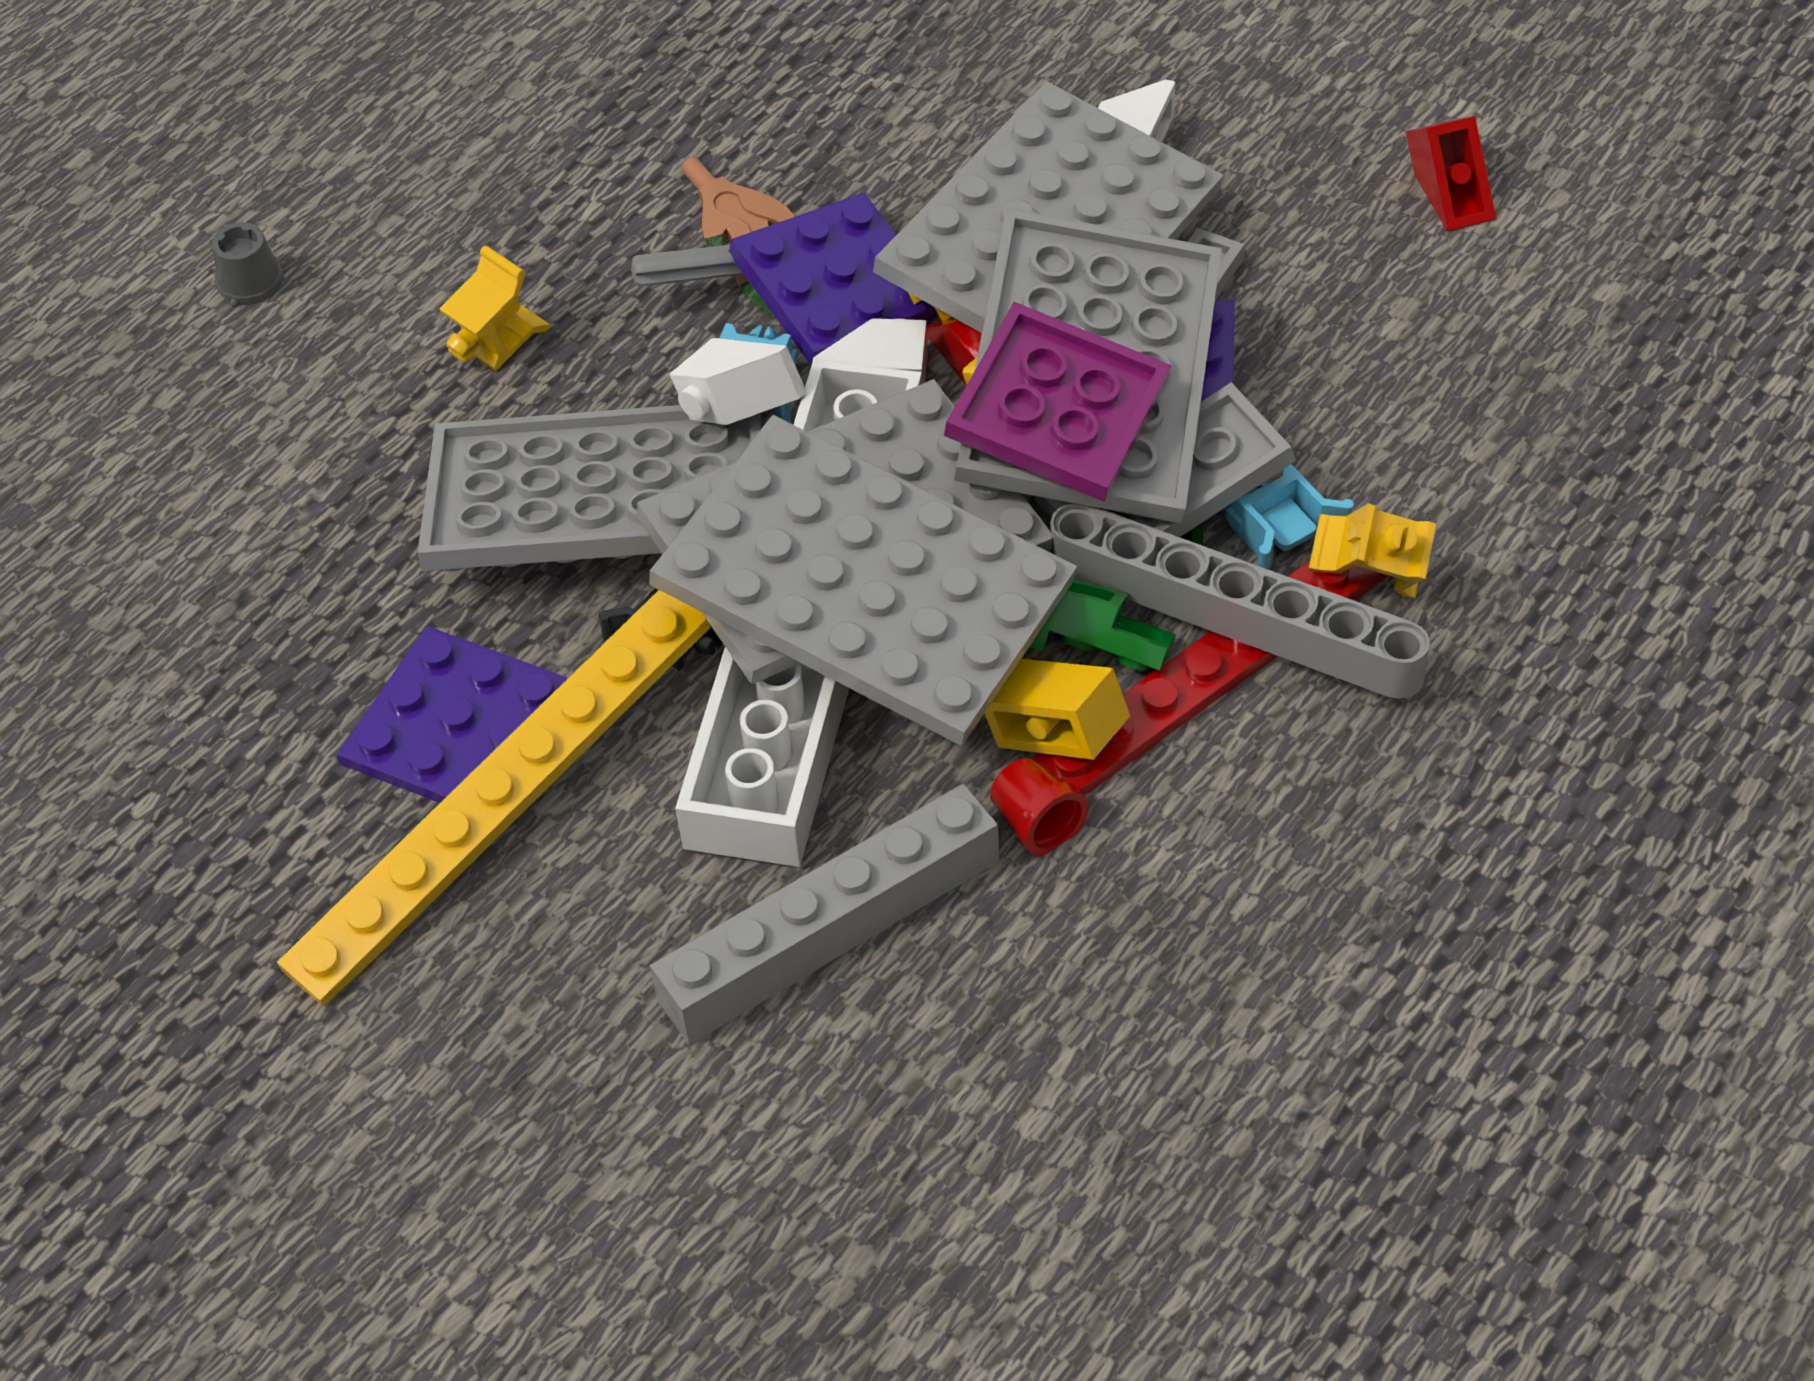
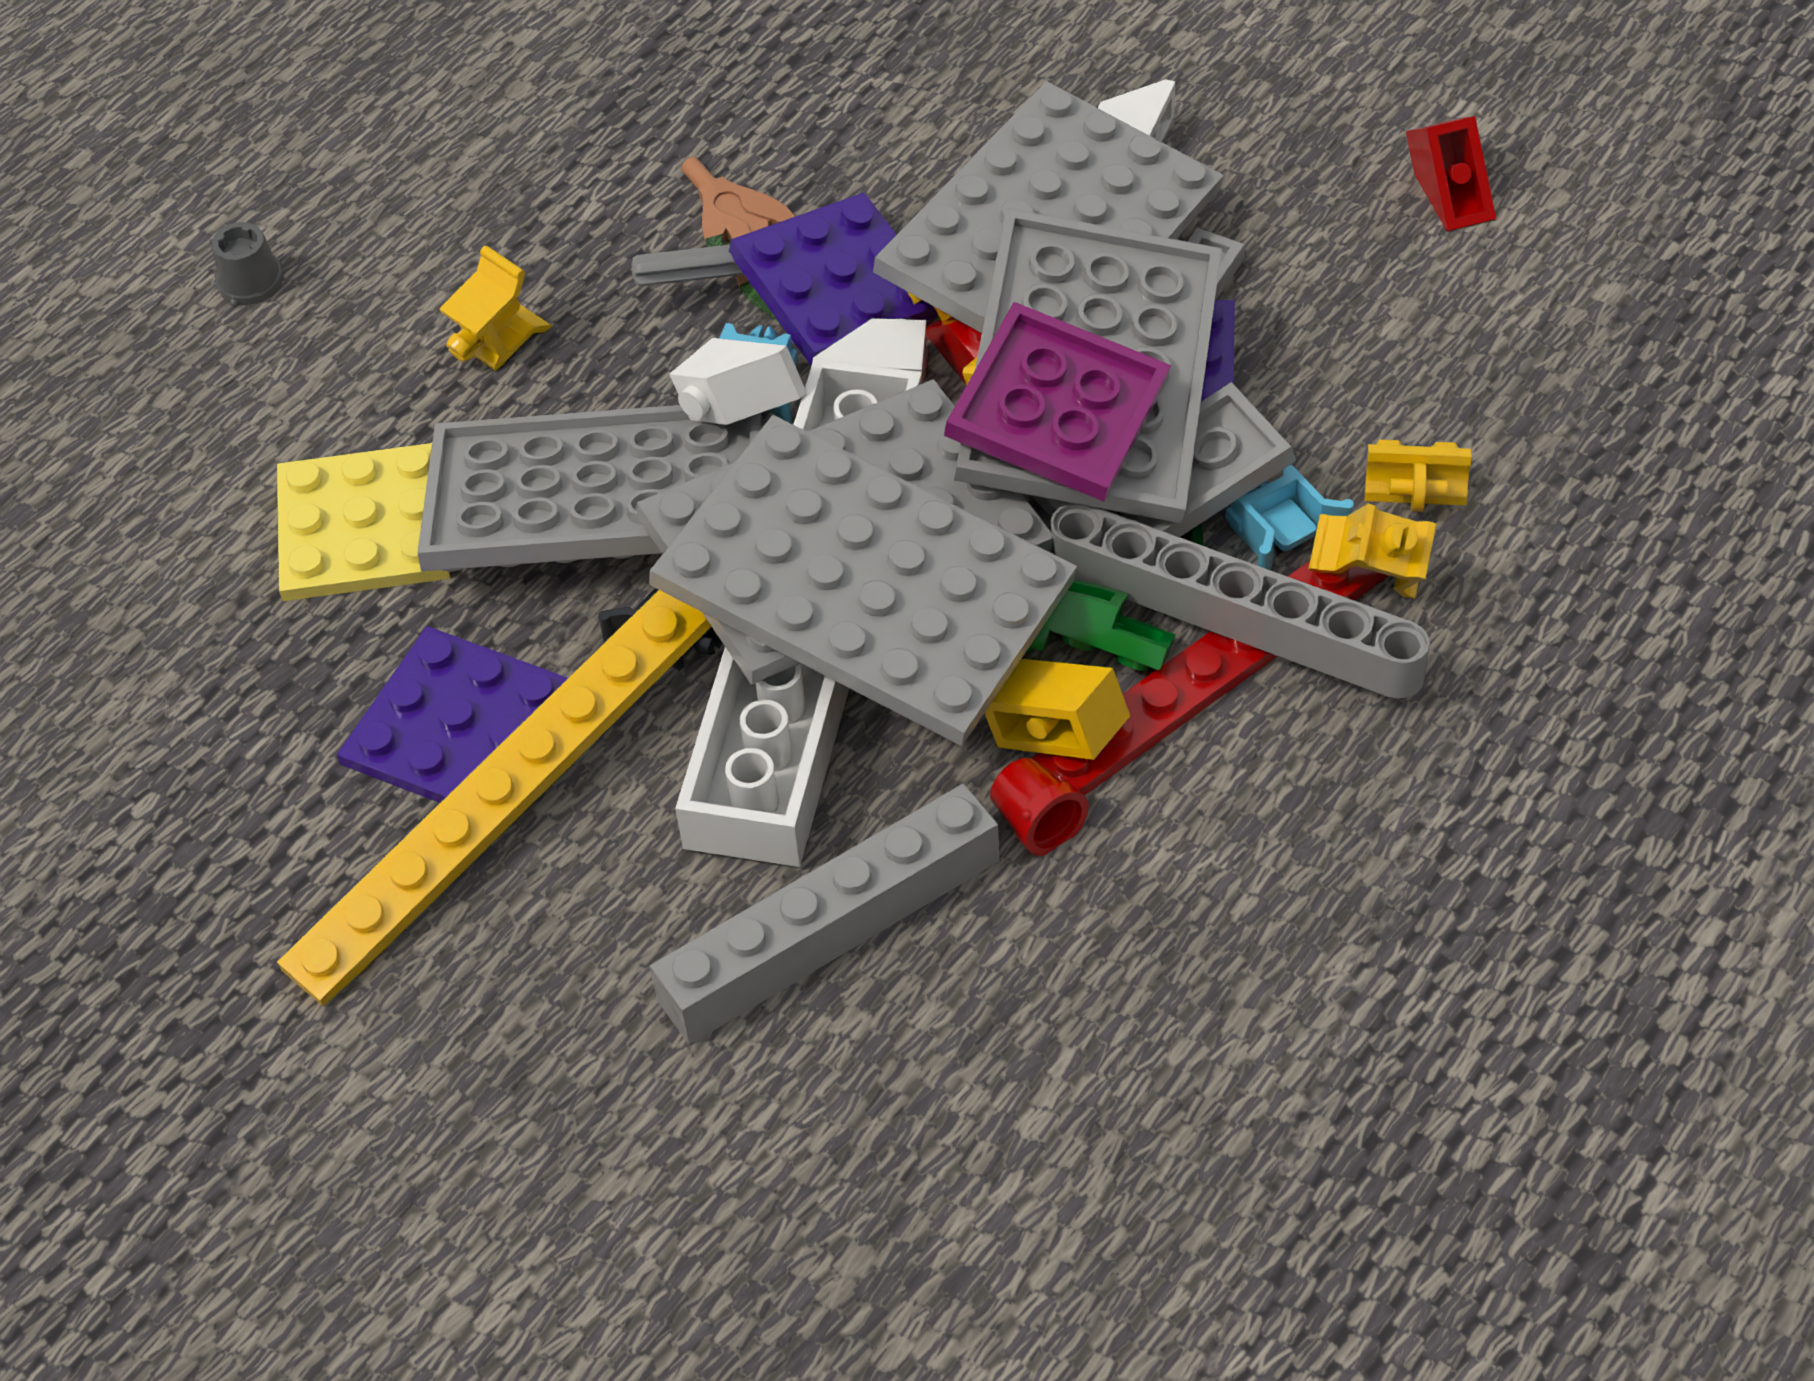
(352, 522): none -> light yellow plate
(1417, 474): none -> yellow hips

